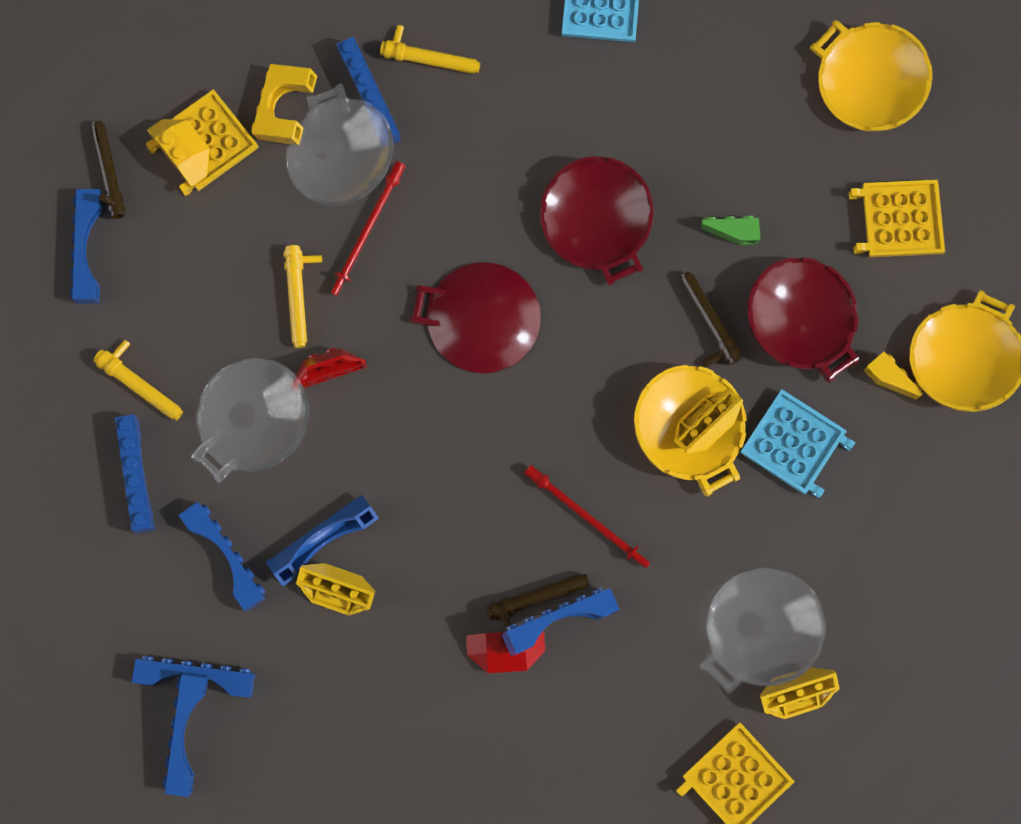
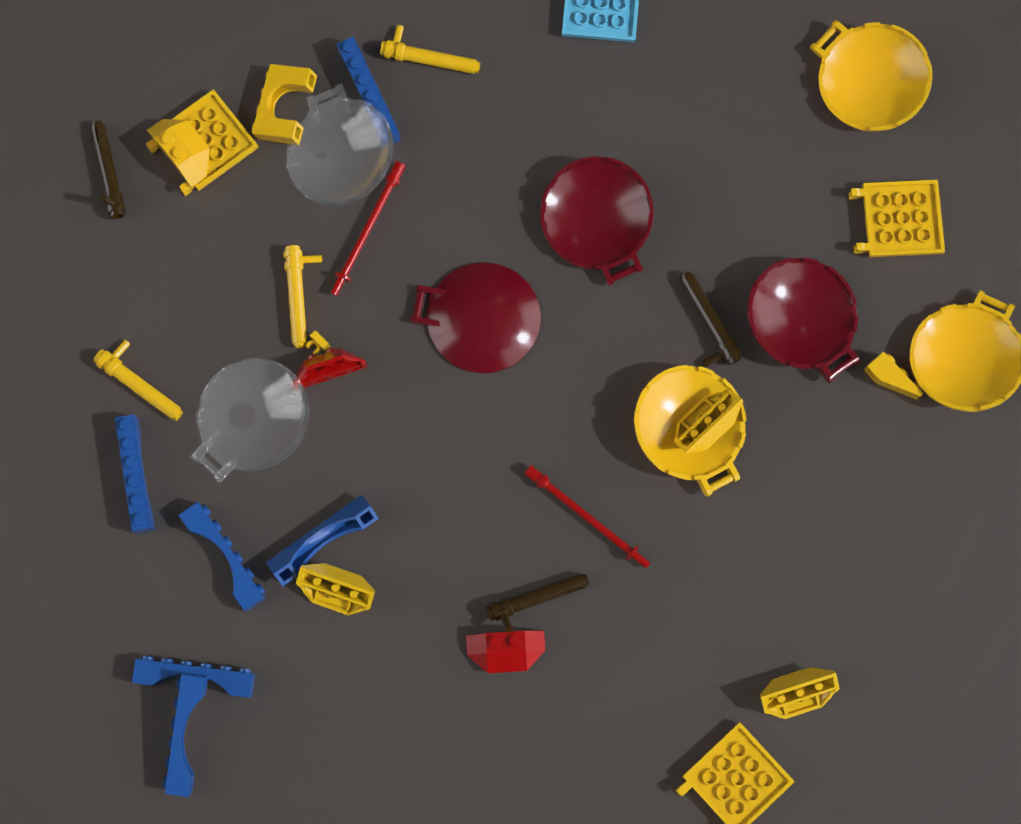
(88, 209): blue arch -> none
(318, 341): none -> yellow tile
(595, 607): blue arch -> none
(738, 231): bright green slope -> none
(764, 629): clear dish -> none
(795, 443): medium azure plate -> none

